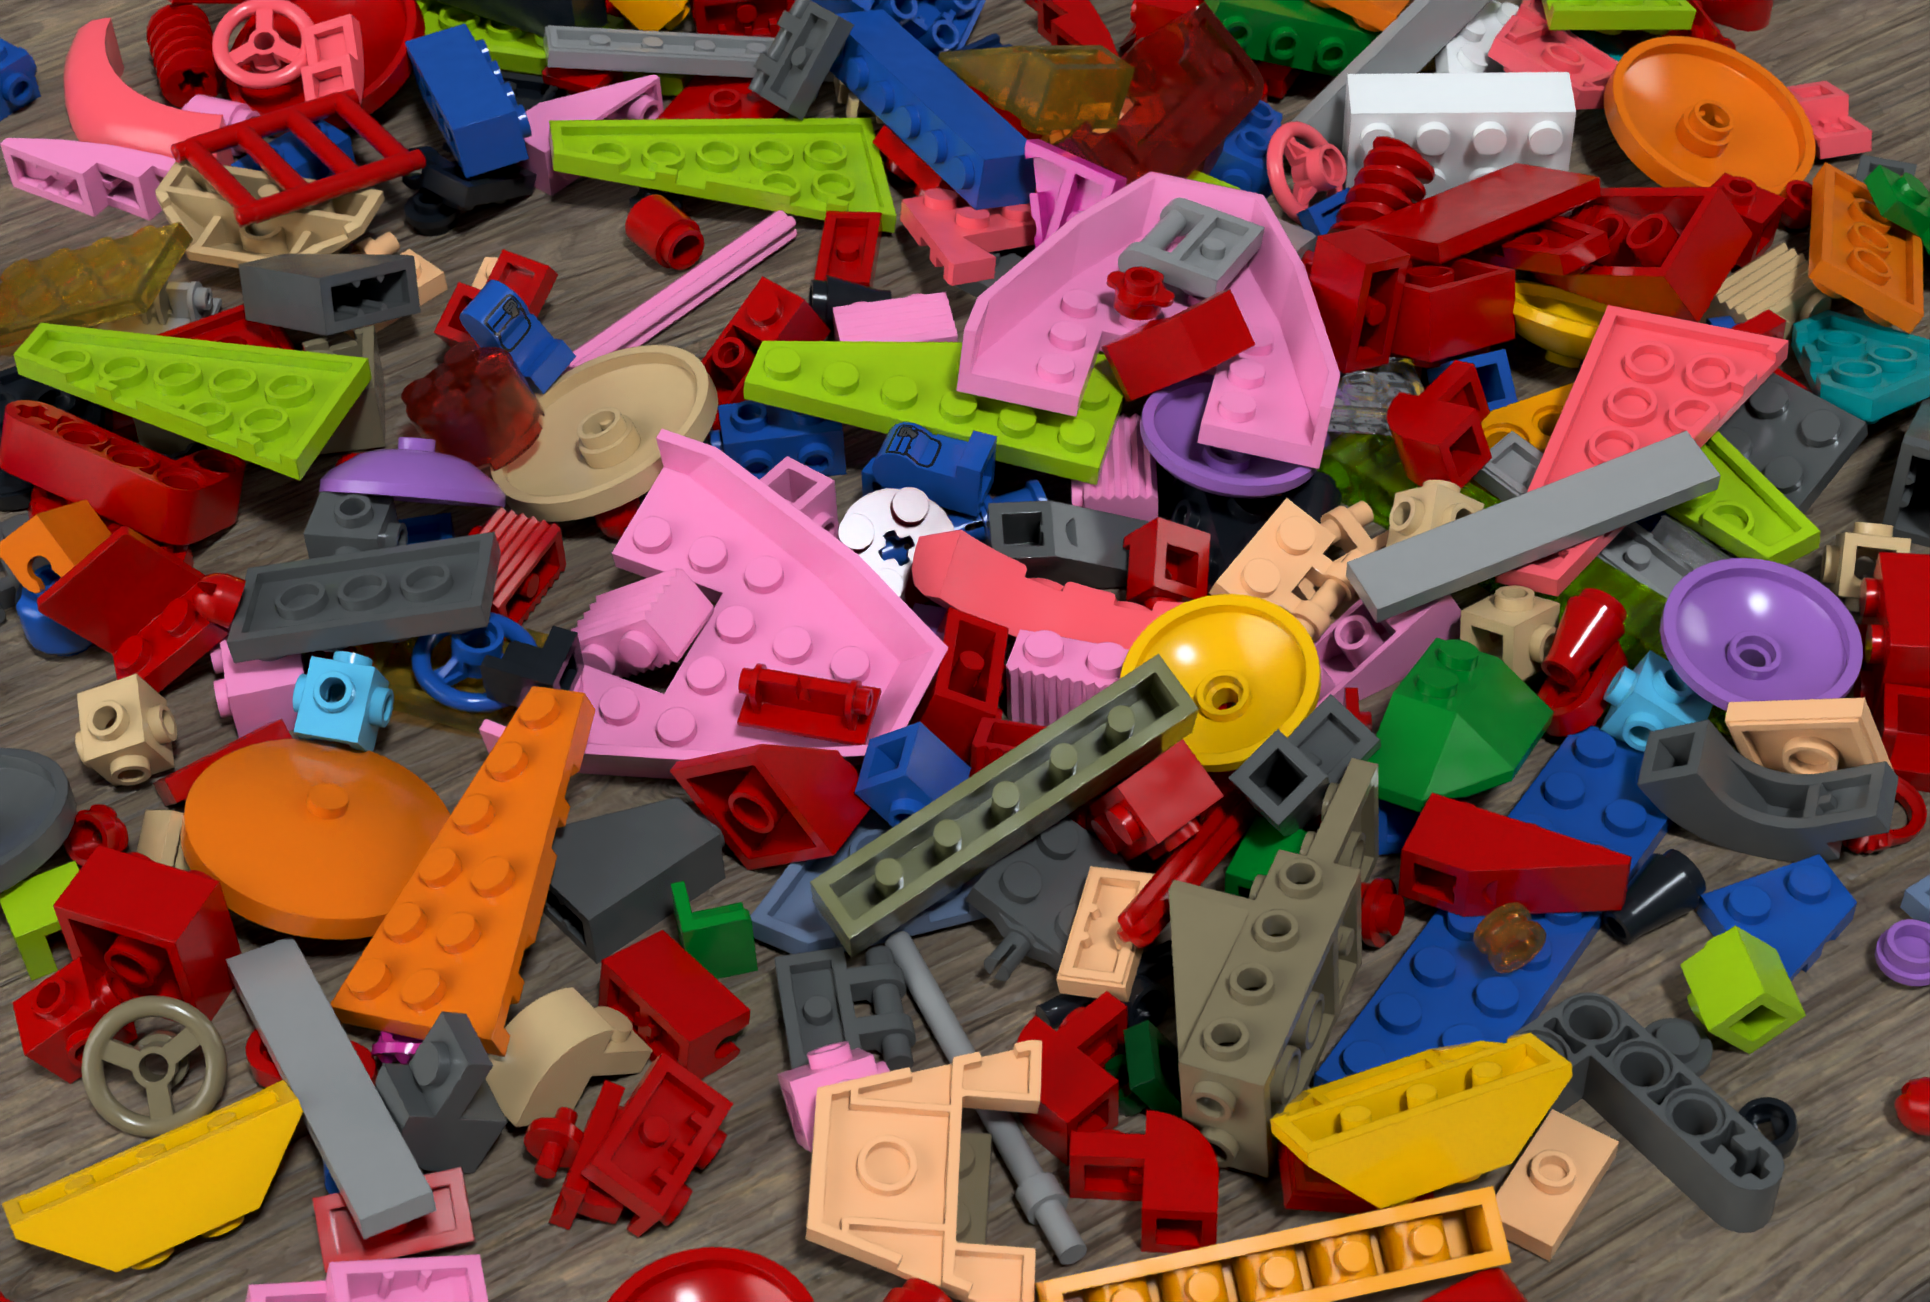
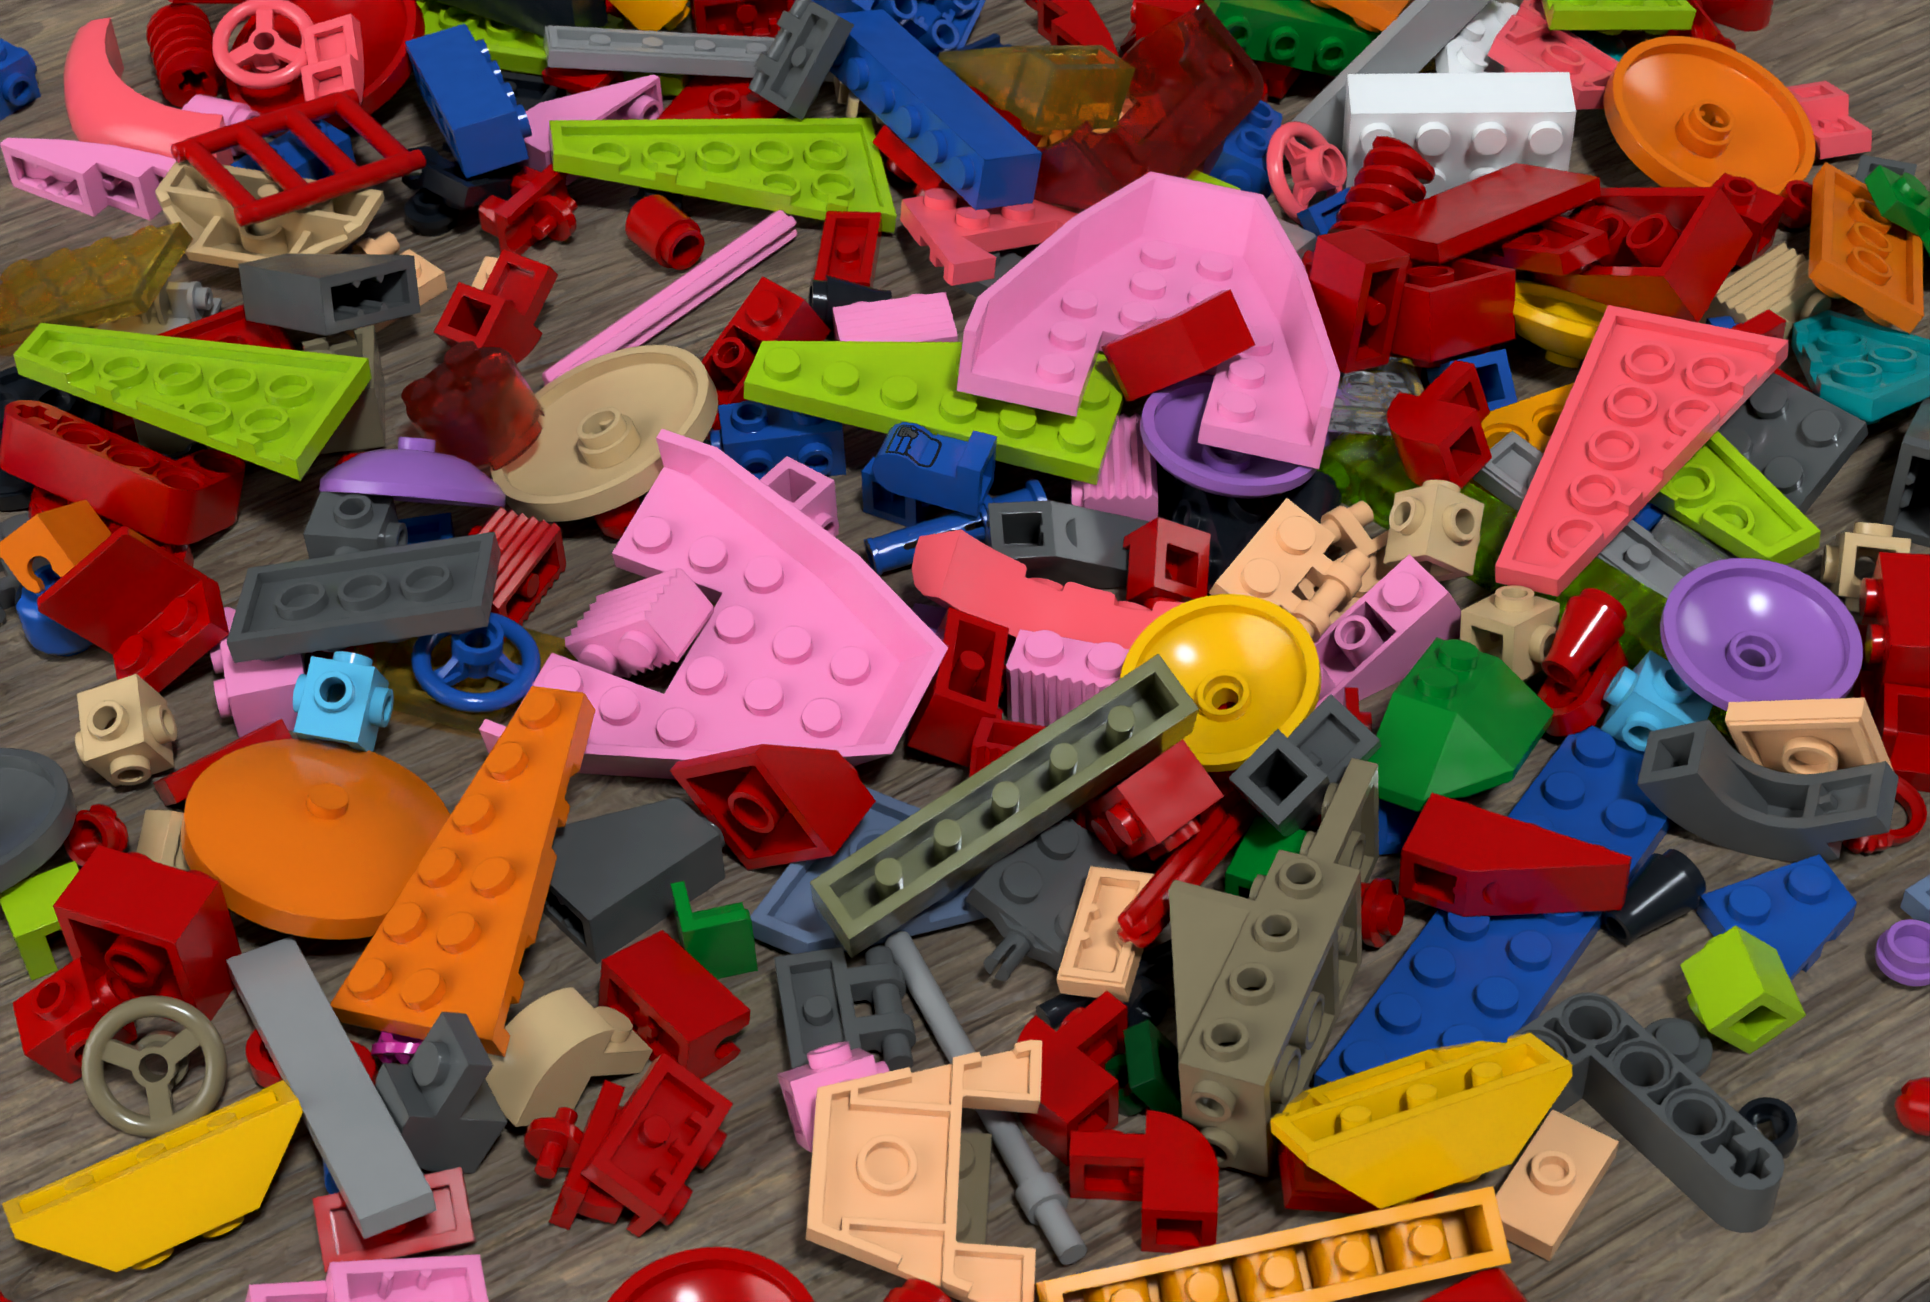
(223, 600): red hinge -> none
(503, 320): blue leg -> none
(525, 665): black panel -> none
(536, 210): none -> red hips
(807, 705): red hinge -> none
(895, 513): plate -> none
(907, 772): blue brick -> none
(1065, 186): dark pink wing -> none
(1139, 293): red plate -> none
(1207, 256): light grey plate -> none
(1509, 937): clear orange bush -> none
(1531, 526): light grey tile -> none

